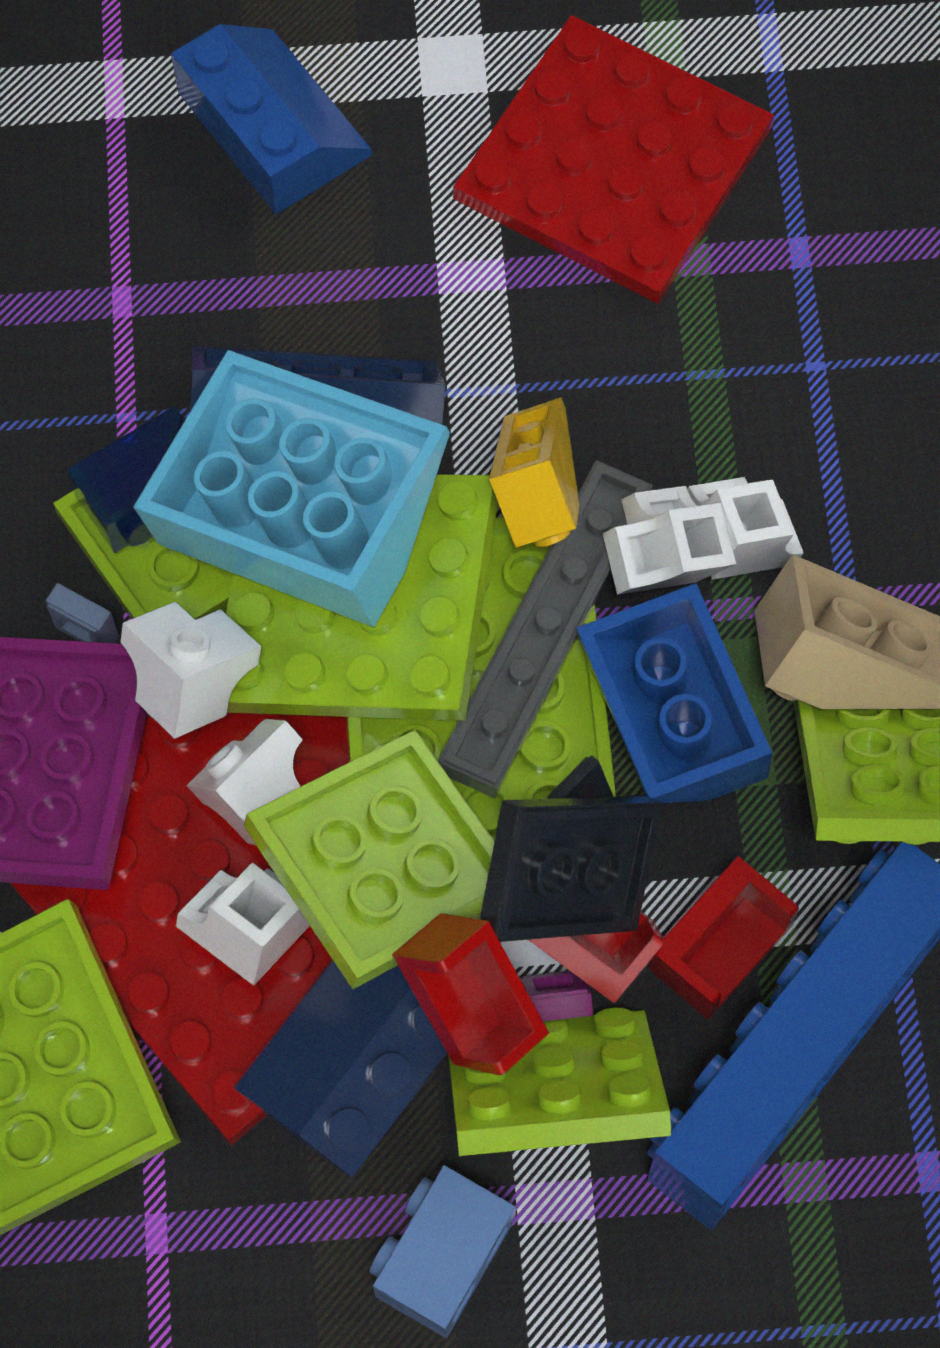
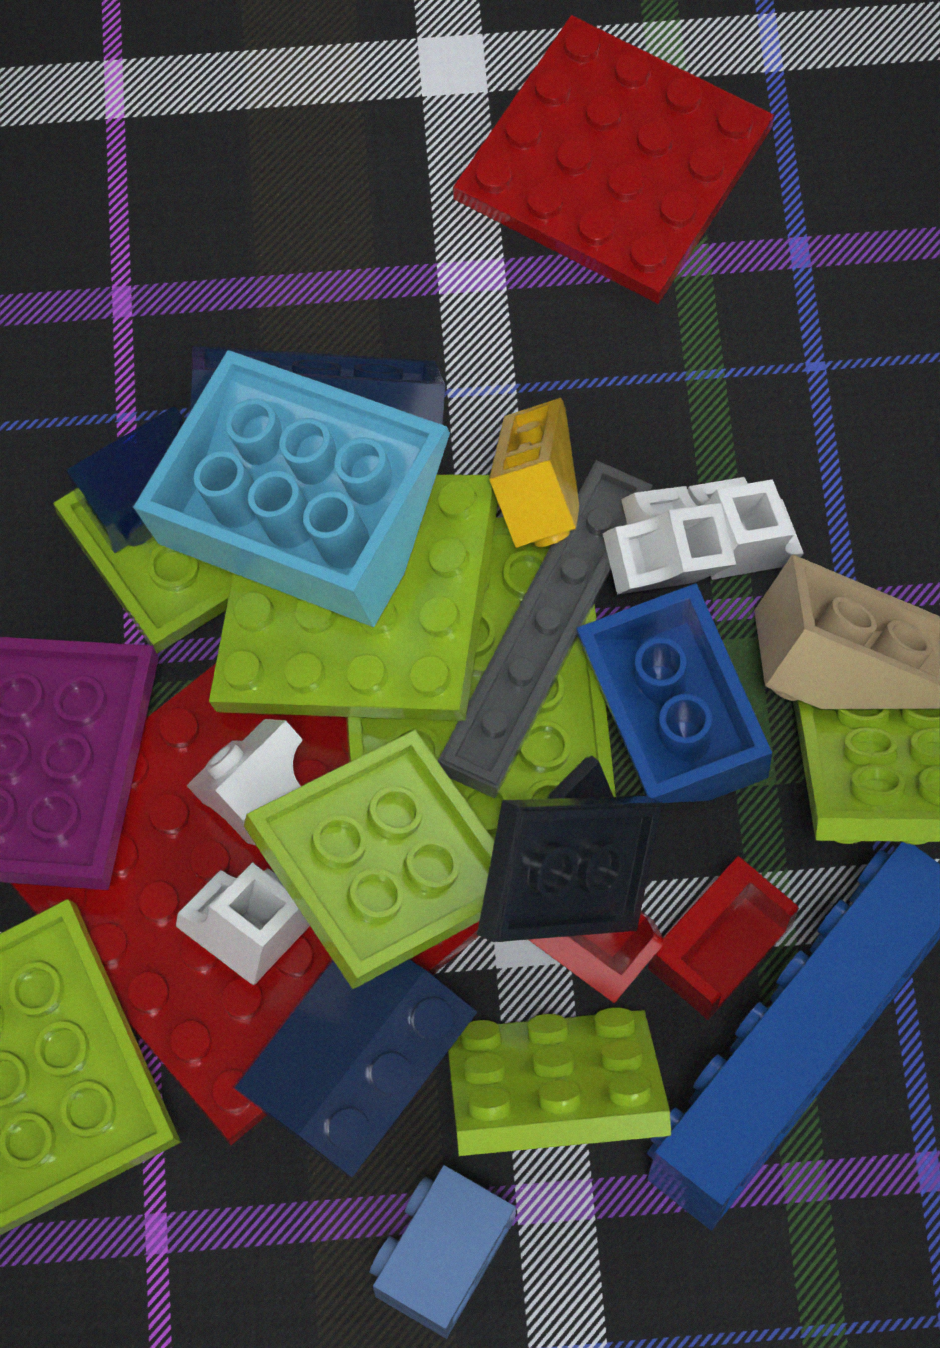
(80, 617): sand blue tile -> none
(187, 665): white brick -> none
(266, 112): blue slope -> none
(471, 993): red panel -> none
(559, 995): magenta tile -> none

